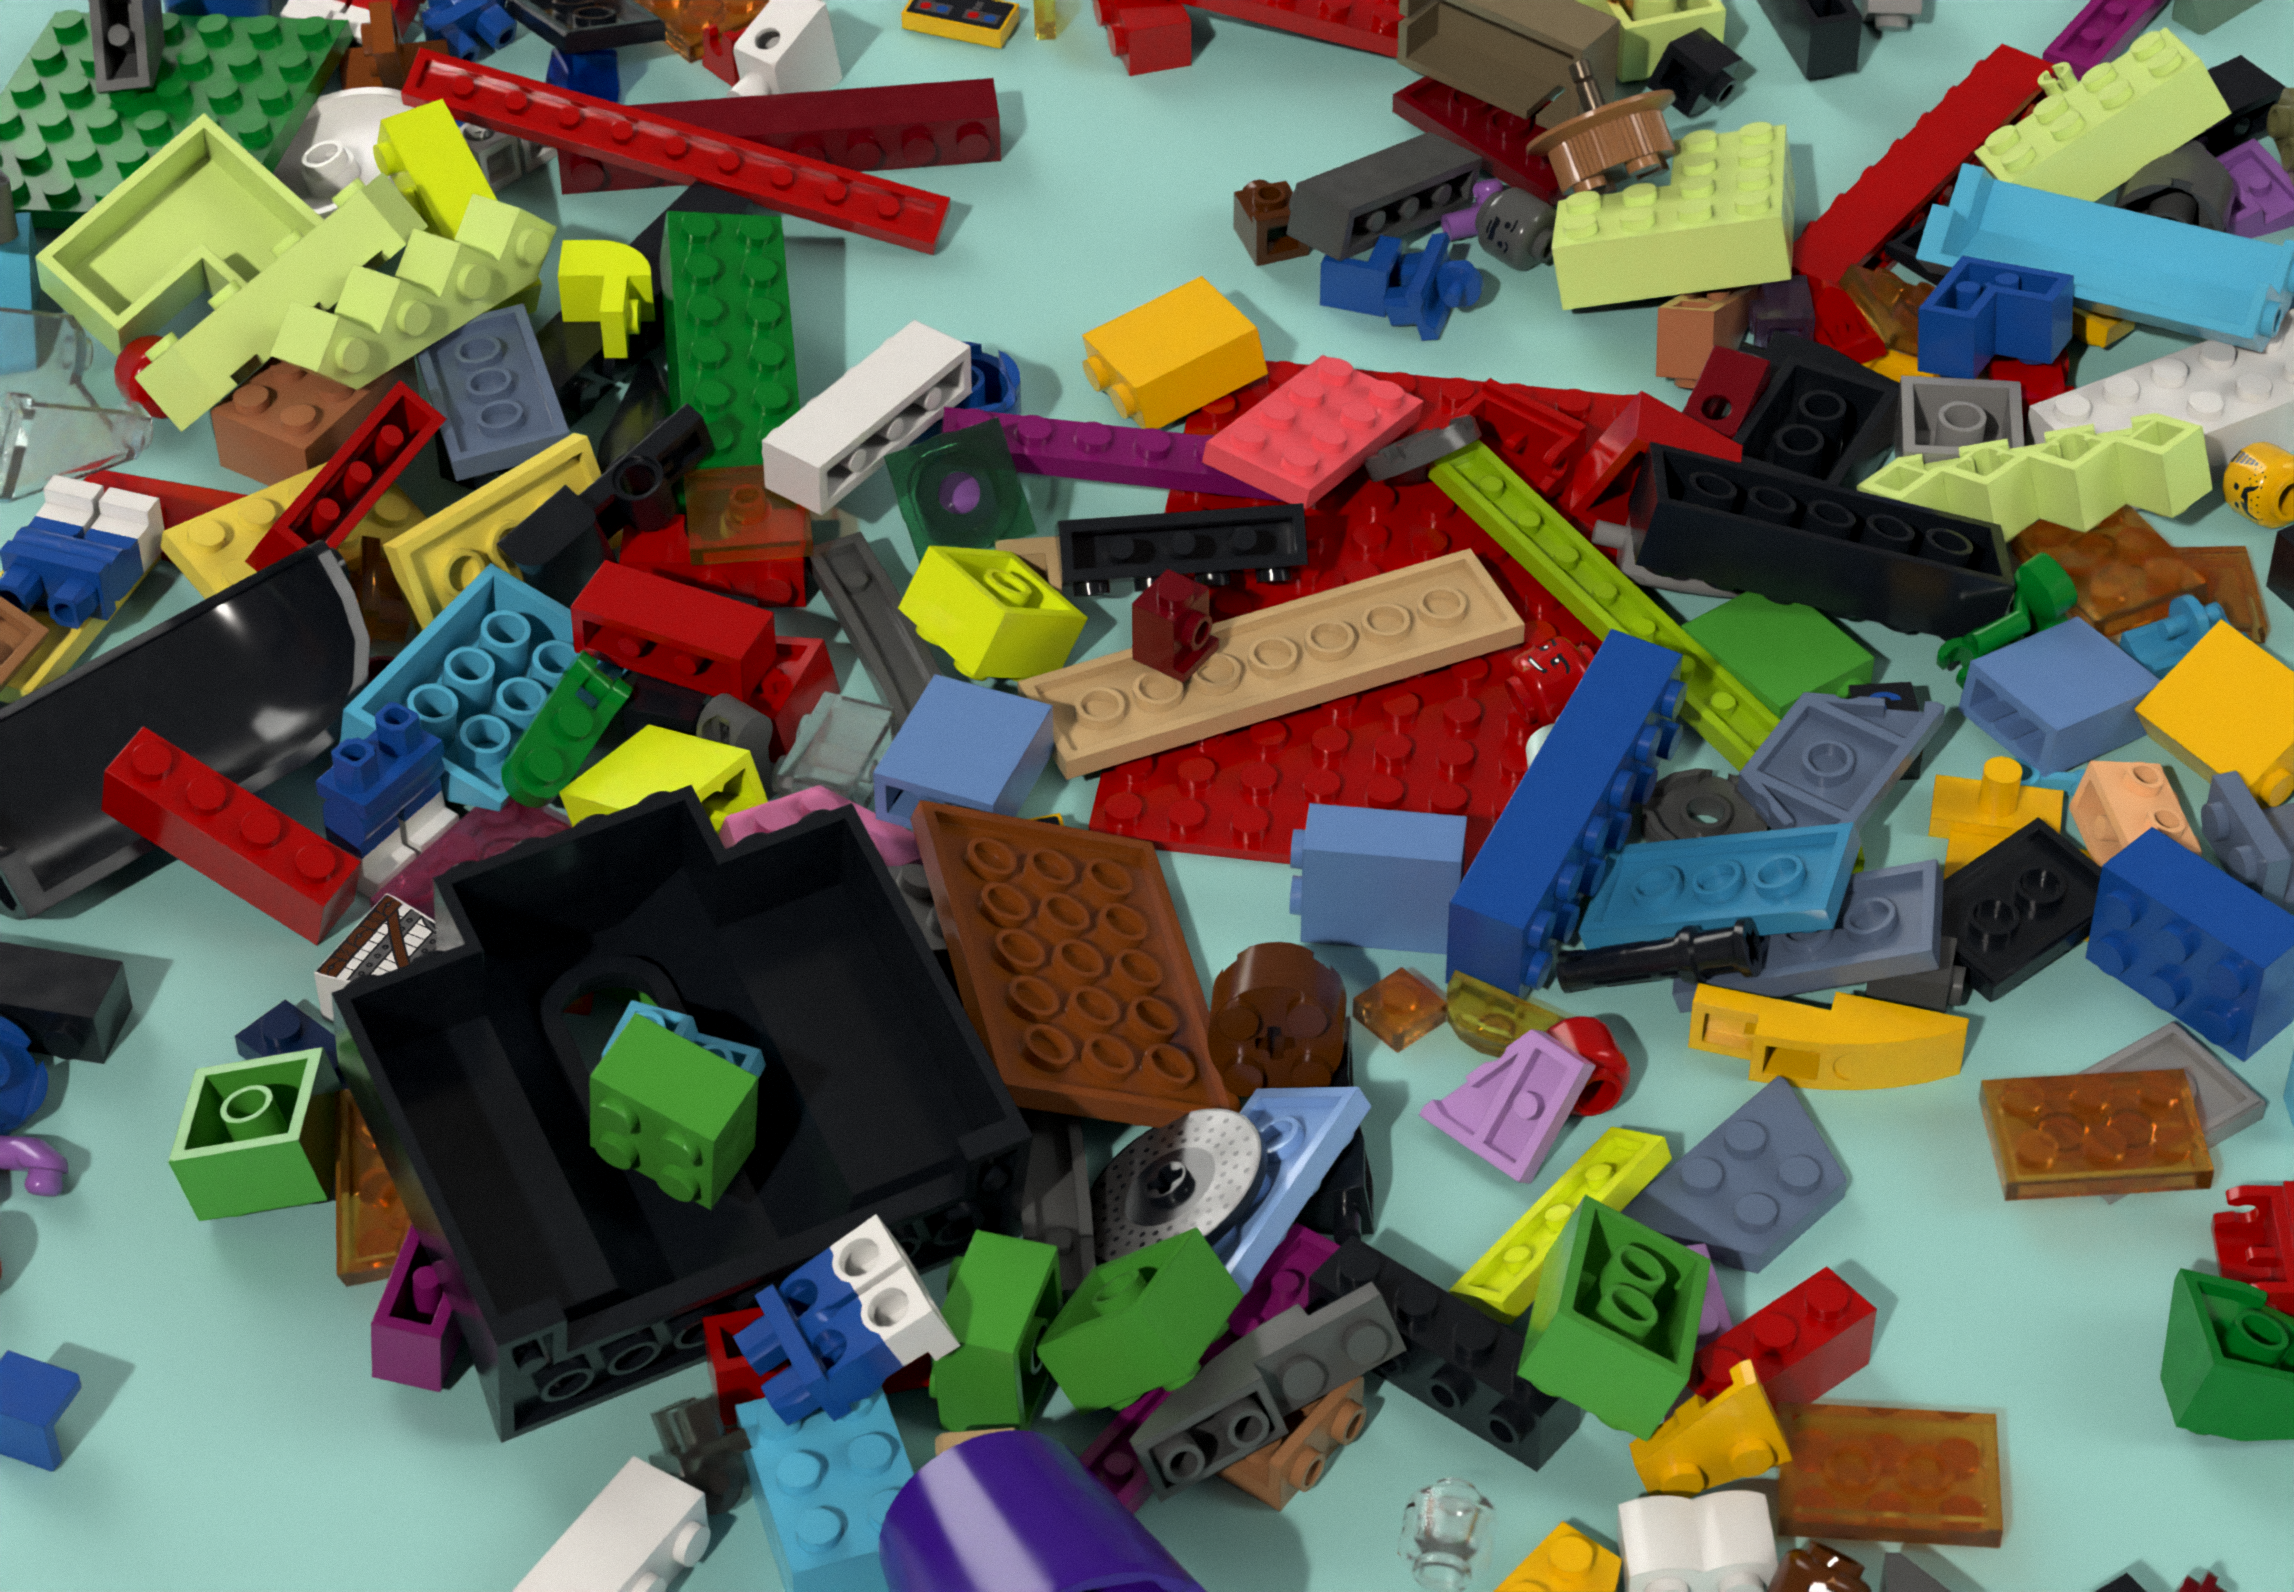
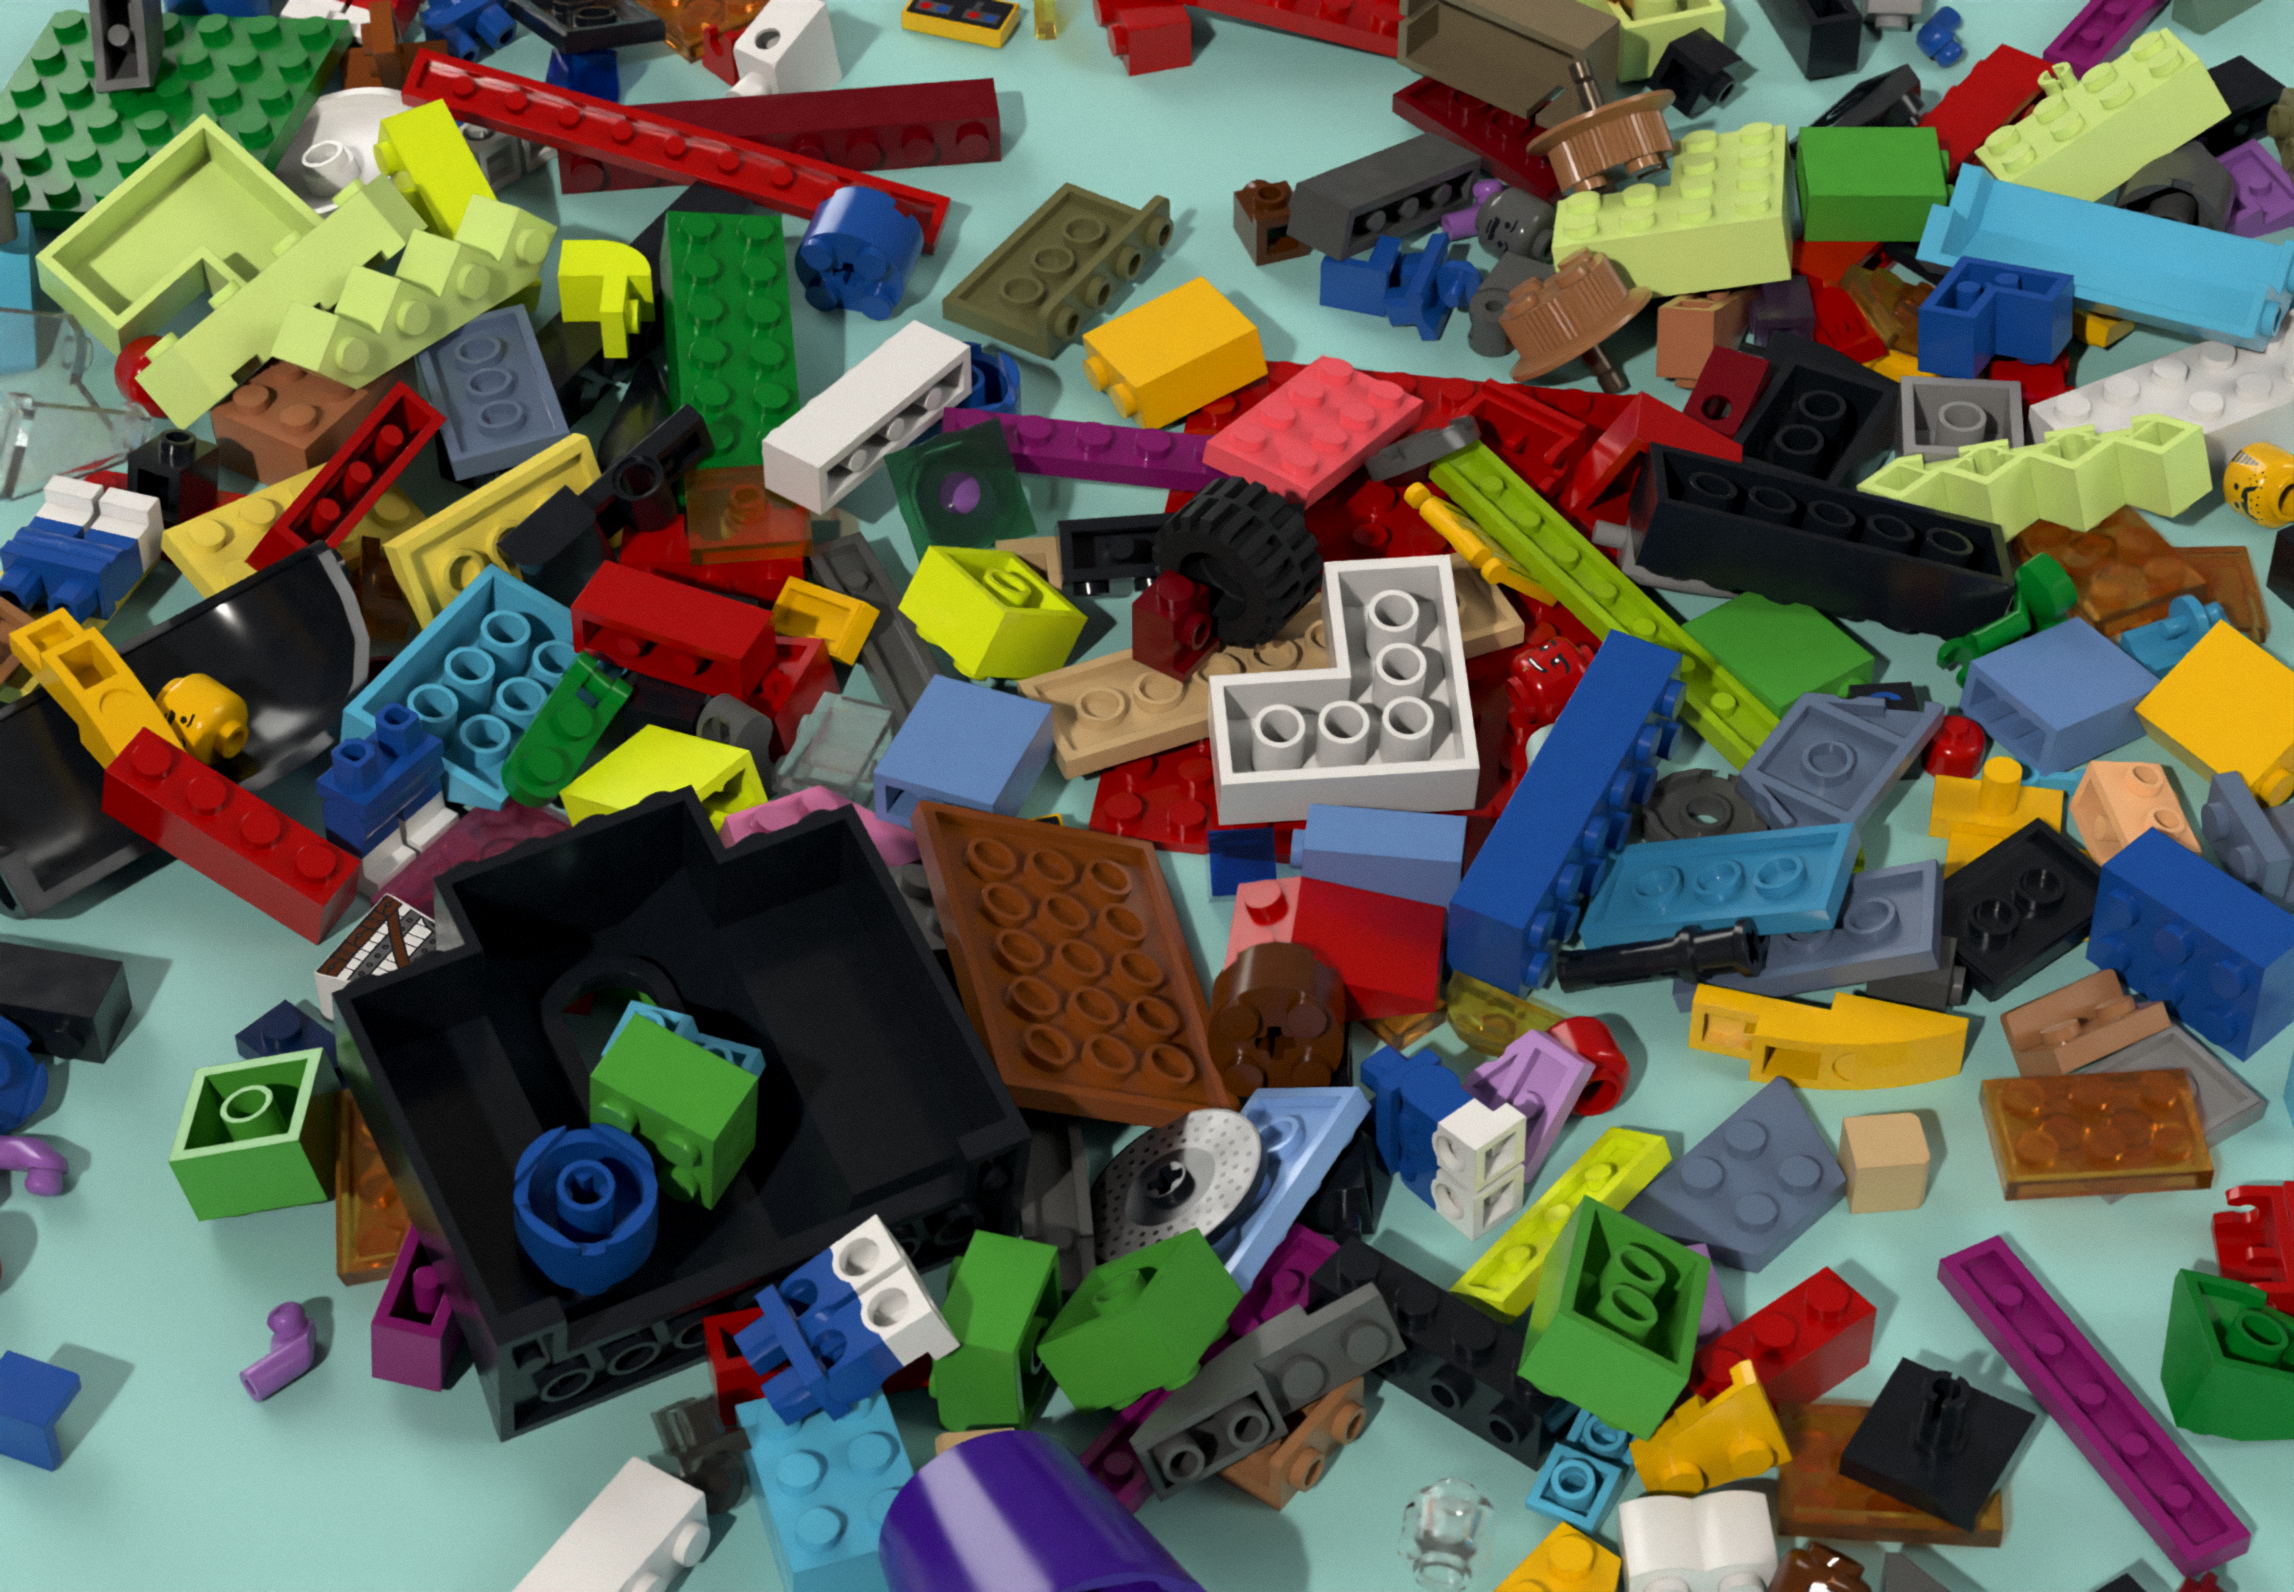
(89, 683): none -> yellow slope
(176, 471): none -> black brick
(205, 717): none -> yellow head
(289, 1353): none -> medium lavender arm
(585, 1207): none -> blue brick
(824, 614): none -> yellow tile
(858, 253): none -> blue brick
(1059, 269): none -> olive bracket
(1237, 858): none -> clear blue panel
(1247, 553): none -> black tyre
(1375, 726): none -> white brick
(1377, 942): none -> red slope
(1444, 1140): none -> hips
(1475, 544): none -> yellow piece
(1488, 303): none -> dark grey leg
(1570, 317): none -> medium nougat piece
(1584, 1475): none -> medium azure slope
(1869, 182): none -> bright green brick
(1878, 102): none -> black slope
(1884, 1162): none -> tan piece
(1937, 36): none -> blue arm
(1937, 1444): none -> black tile
(1955, 748): none -> red piece
(2078, 1025): none -> medium nougat bracket
(2094, 1408): none -> magenta plate

